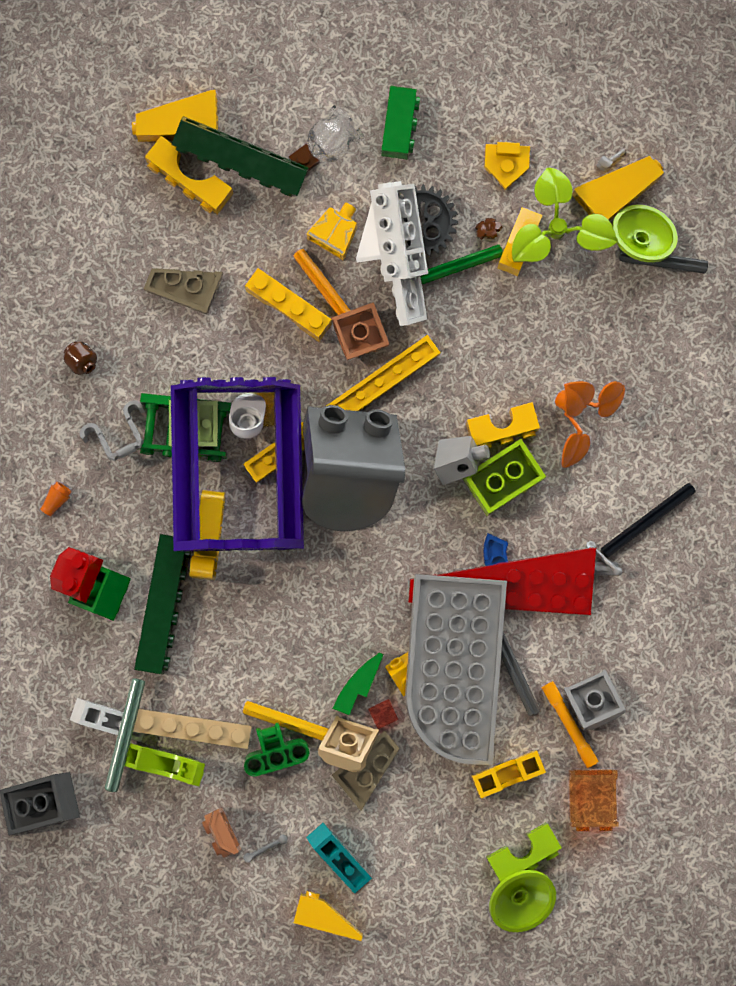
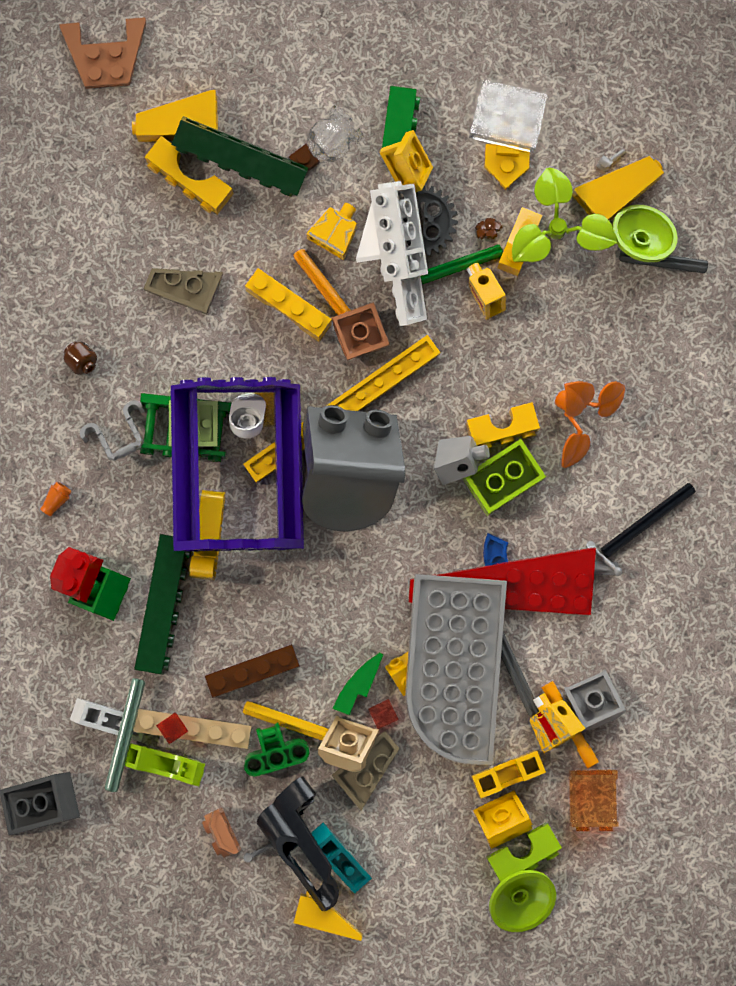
(105, 63): none -> nougat wing
(172, 728): none -> clear red tile
(252, 671): none -> reddish brown brick
(286, 831): none -> black panel
(408, 161): none -> yellow bracket
(486, 291): none -> yellow torso
(503, 819): none -> yellow bracket
(508, 116): none -> clear plate
(554, 723): none -> yellow torso

